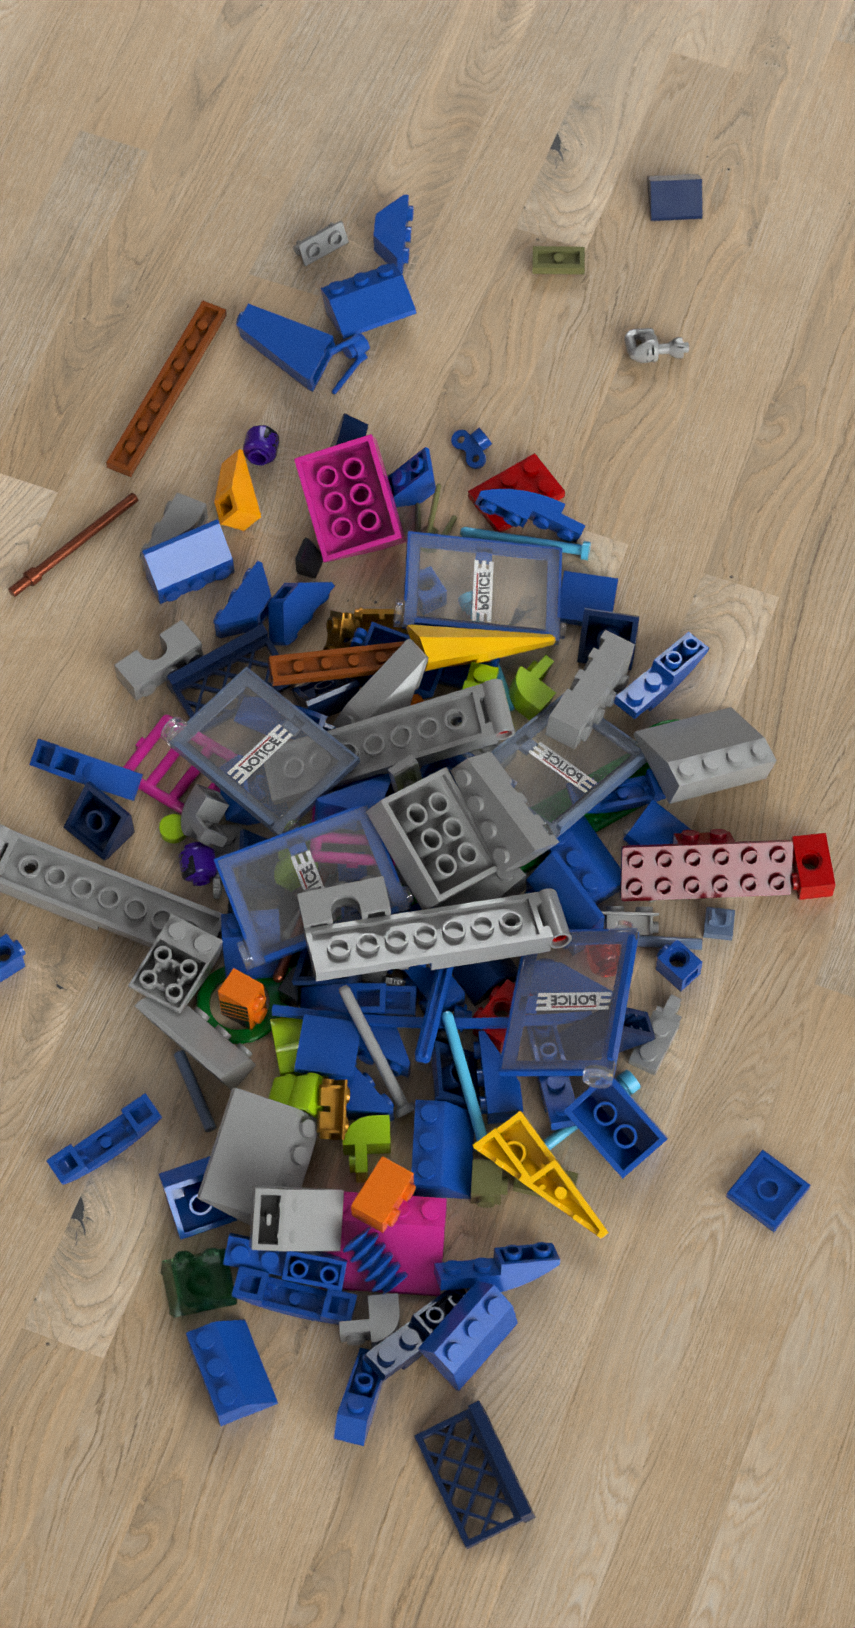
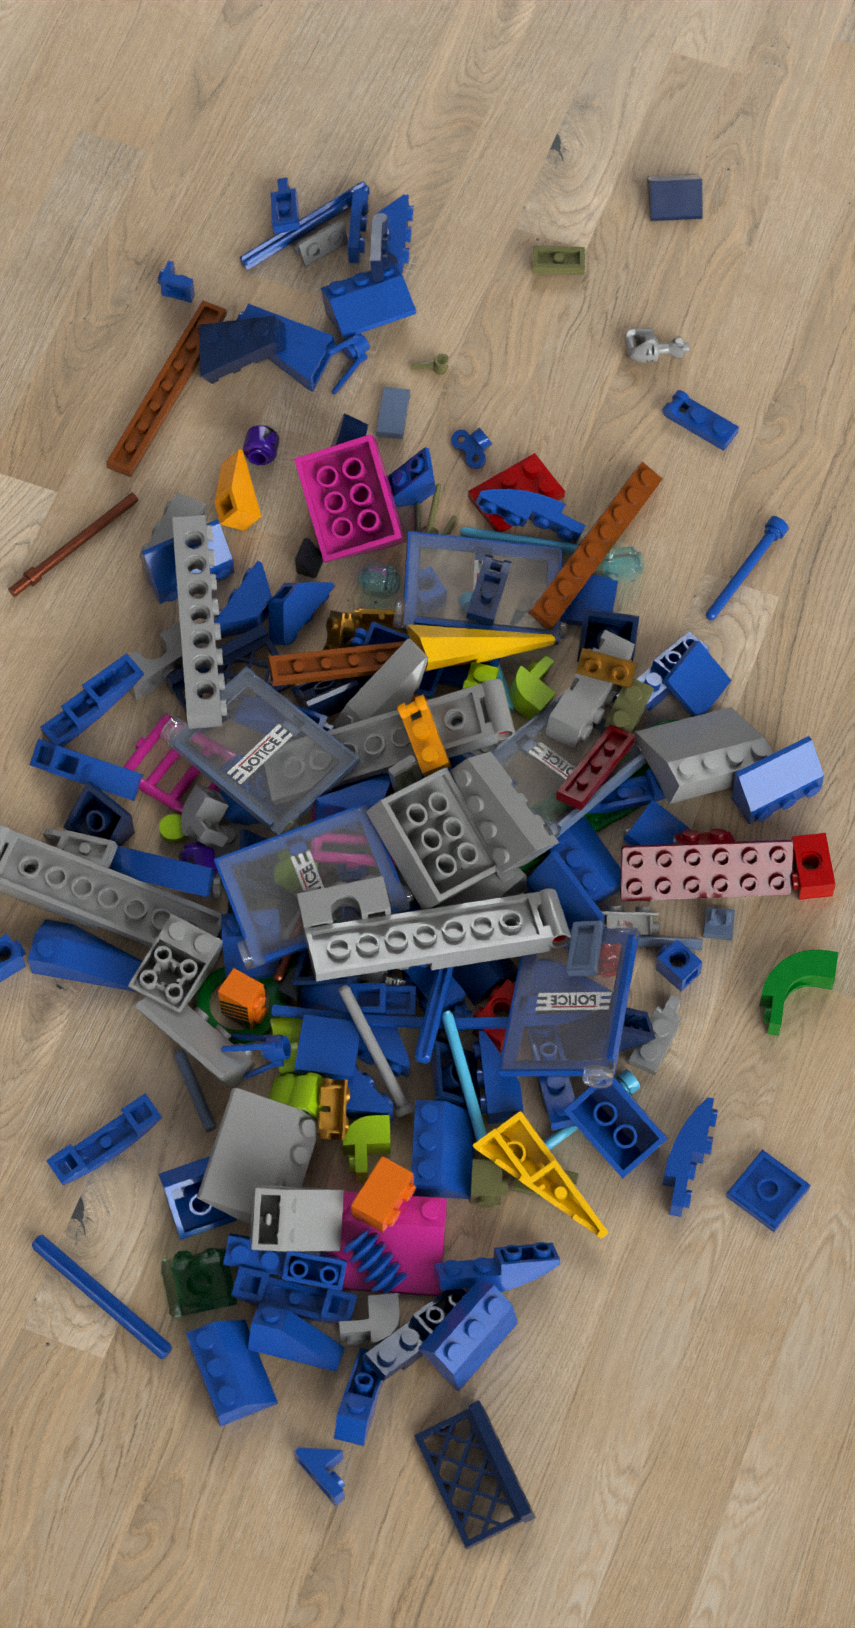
(79, 956): none -> blue wedge
(85, 846): none -> light grey hinge
(93, 702): none -> blue slope
(102, 1296): none -> blue axle
(163, 871): none -> blue slope
(175, 286): none -> blue bracket
(200, 711): none -> light grey brick
(237, 343): none -> dark blue wedge
(274, 1047): none -> blue plant
(284, 208): none -> blue hinge
(289, 1337): none -> blue slope
(306, 224): none -> blue axle
(317, 1465): none -> blue slope
(358, 224): none -> blue plate
(379, 246): none -> dark blue plate
(379, 580): none -> clear light blue head
(393, 413): none -> sand blue tile
(424, 736): none -> light orange plate
(435, 365): none -> olive hand
(488, 590): none -> dark blue plate
(585, 948): none -> sand blue tile
(595, 546): none -> dark orange plate
(595, 767): none -> dark red plate
(606, 667): none -> pearl gold hinge
(624, 564): none -> clear light blue head
(629, 706): none -> olive plate
(687, 1152): none -> blue slope
(696, 680): none -> blue tile
(700, 420): none -> blue plate
(774, 530): none -> blue piece
(778, 781): none -> slope
(797, 971): none -> green arch

